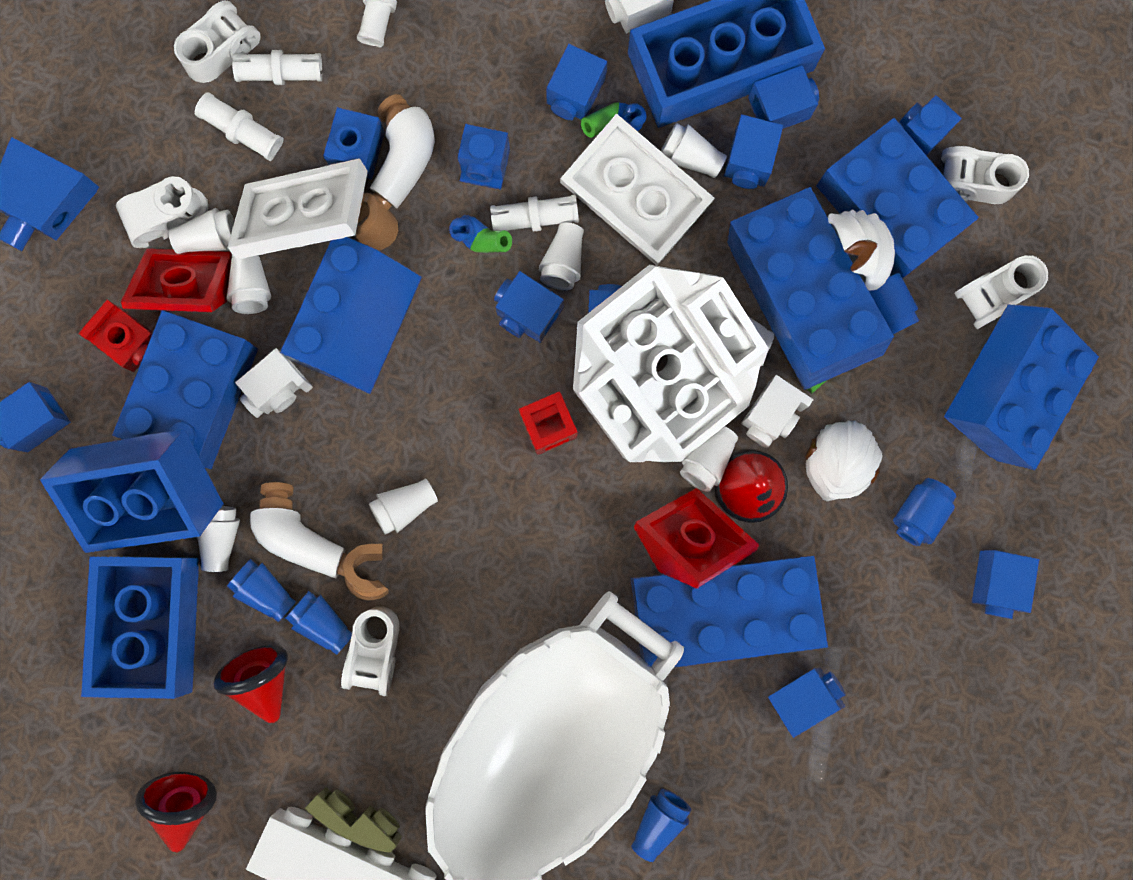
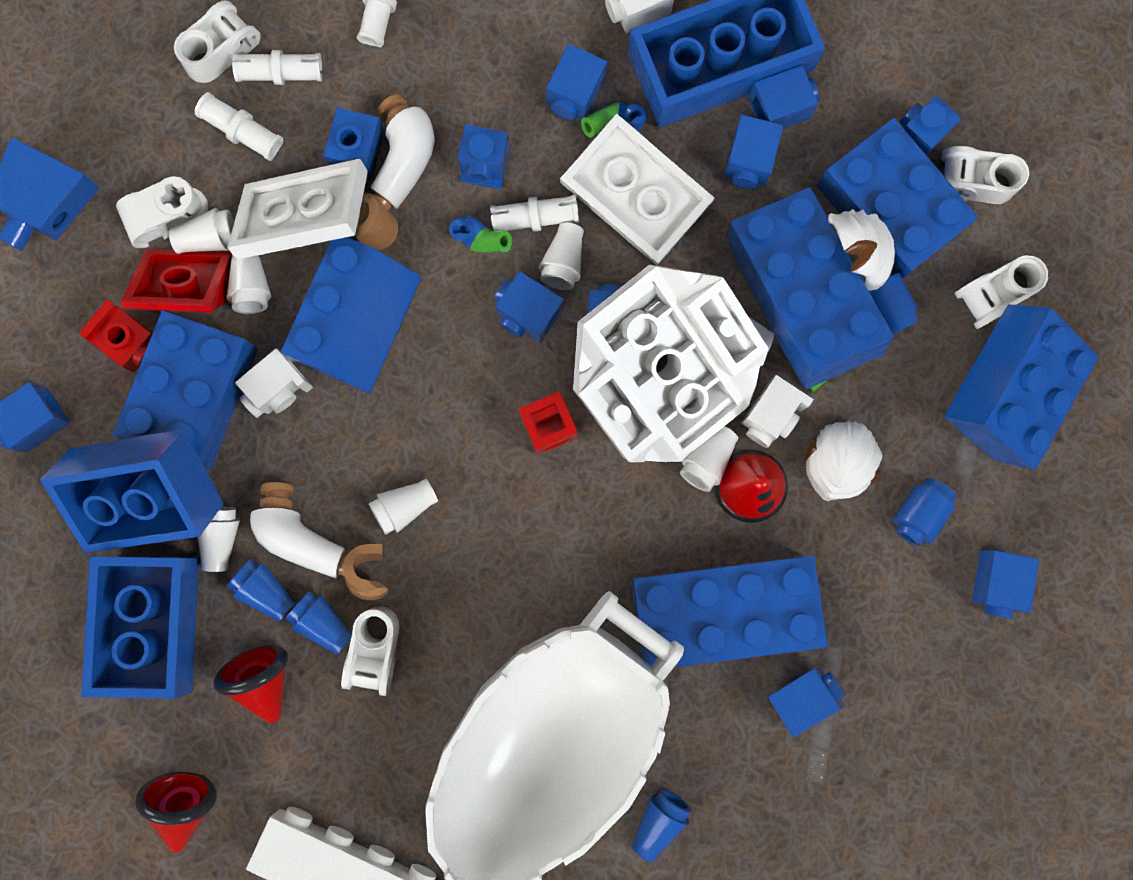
(372, 828): olive slope -> none
(692, 151): white cone -> none
(693, 539): red slope -> none

